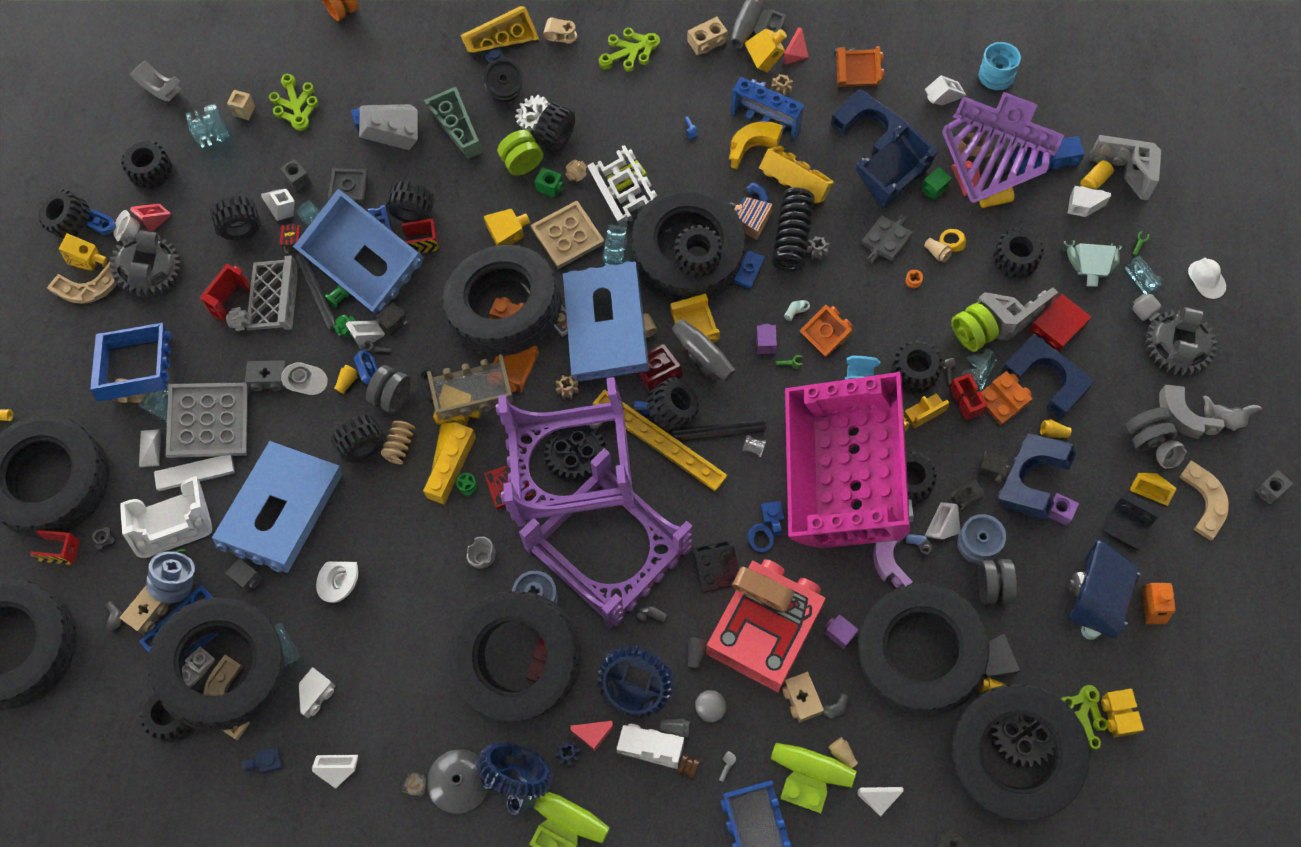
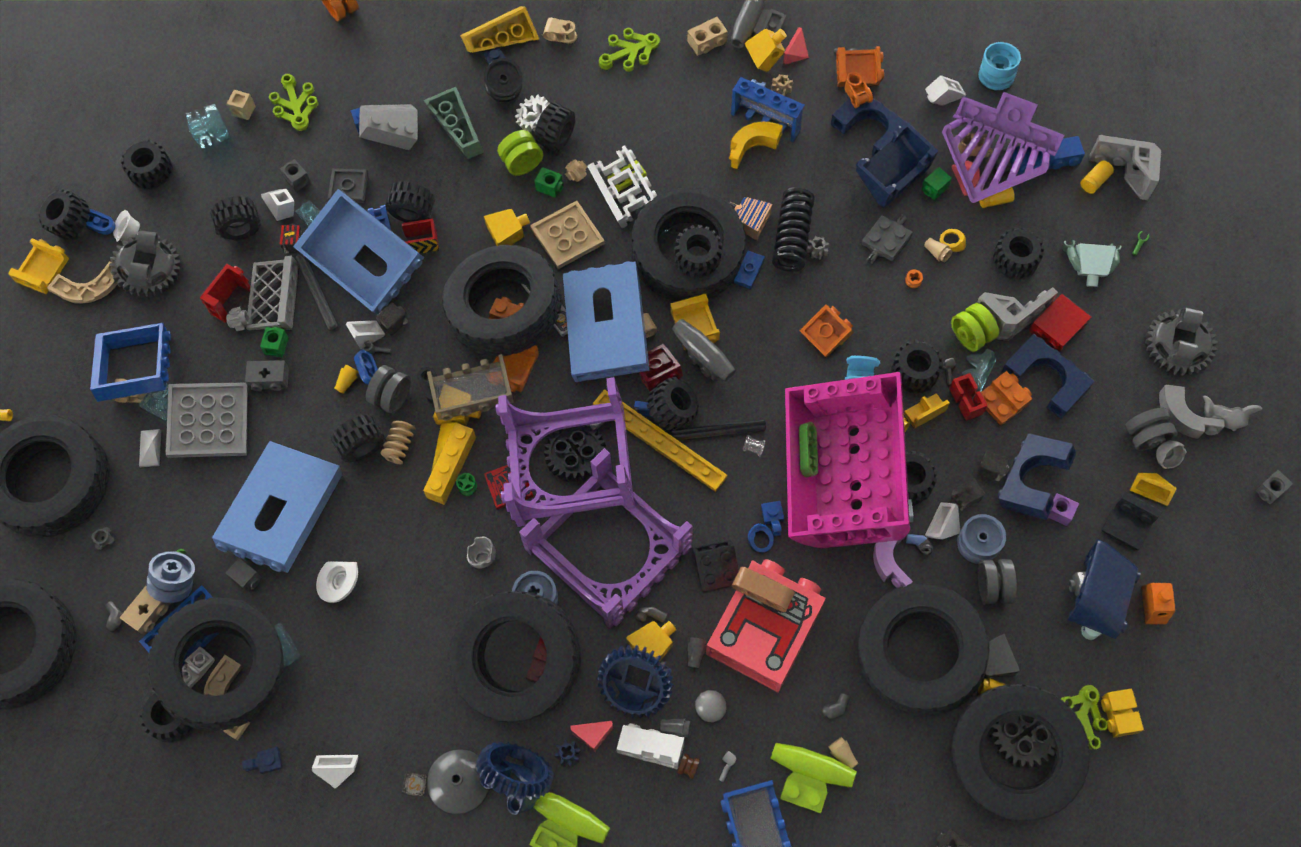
(40, 266): none -> yellow panel
(64, 557): red piece -> none
(81, 253): yellow torso -> none
(150, 215): coral slope -> none
(155, 82): light grey arch -> none
(166, 523): white windscreen -> none
(203, 469): white tile -> none
(274, 348): none -> green brick
(304, 378): white piece -> none
(313, 691): white slope -> none
(341, 327): green gear -> none
(342, 294): green bush -> none
(567, 386): tan gear -> none
(615, 245): clear light blue brick -> none
(653, 638): none -> yellow torso
(692, 131): blue hand -> none
(759, 190): blue arm -> none
(766, 339): medium lavender brick -> none
(793, 363): bright green hand -> none
(795, 173): yellow wedge -> none
(796, 307): light aqua arm -> none
(802, 685): tan brick -> none
(808, 449): none -> bright green beam
(840, 631): medium lavender brick -> none
(858, 92): none -> orange piece
(880, 798): white slope -> none
(1053, 429): yellow cone -> none
(1087, 201): white slope -> none
(1143, 275): clear light blue tile -> none
(1146, 307): light grey head -> none
(1207, 278): white piece -> none
(1214, 496): tan plate -> none

